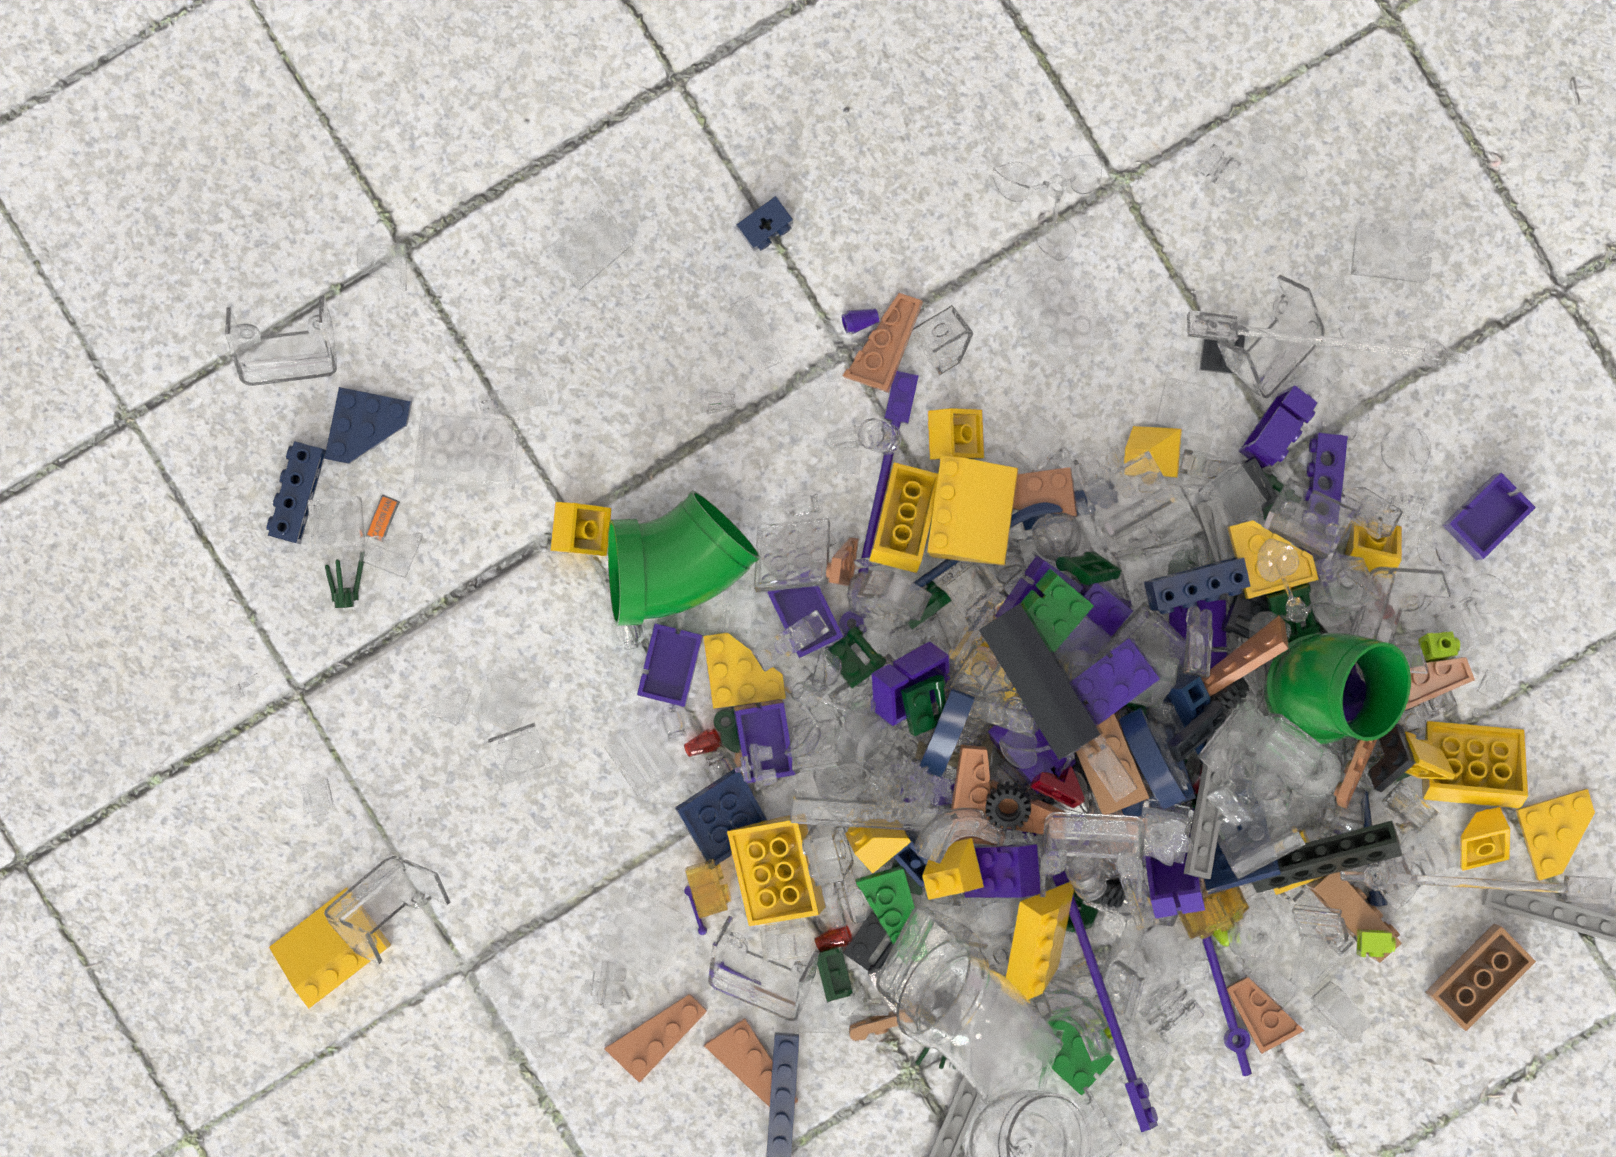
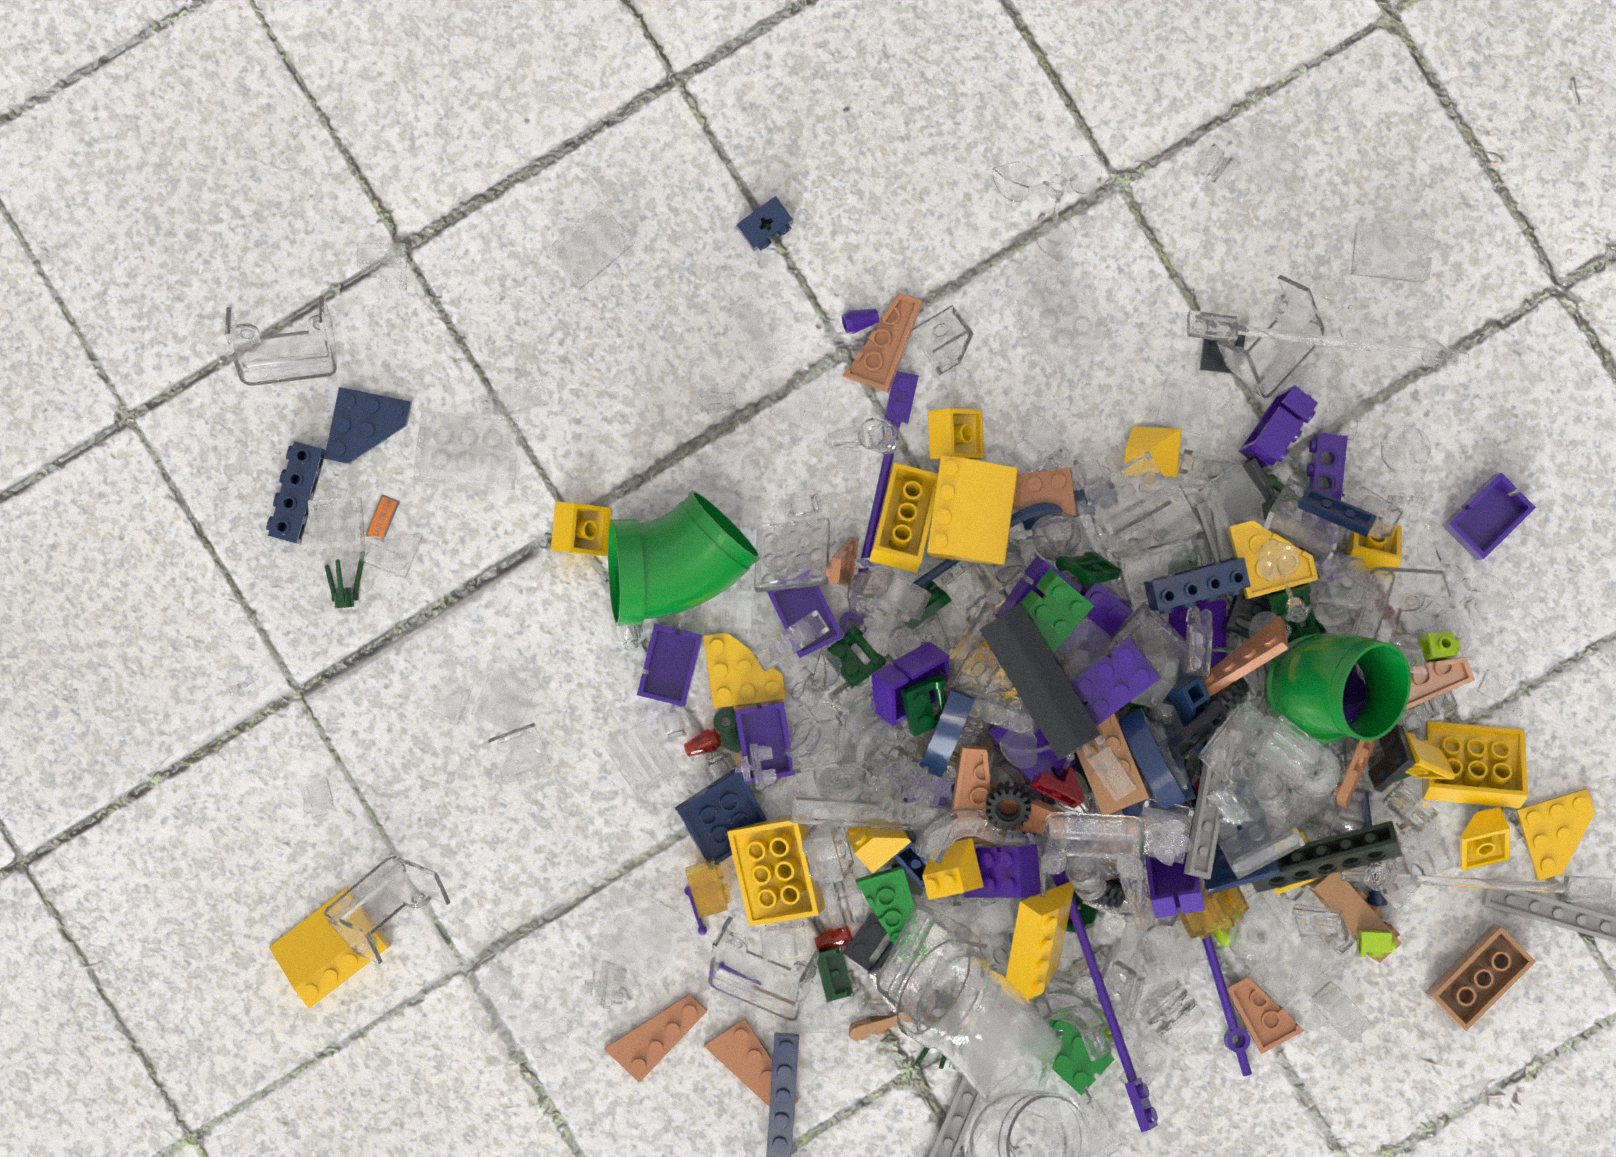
(1337, 511): none -> dark blue tile

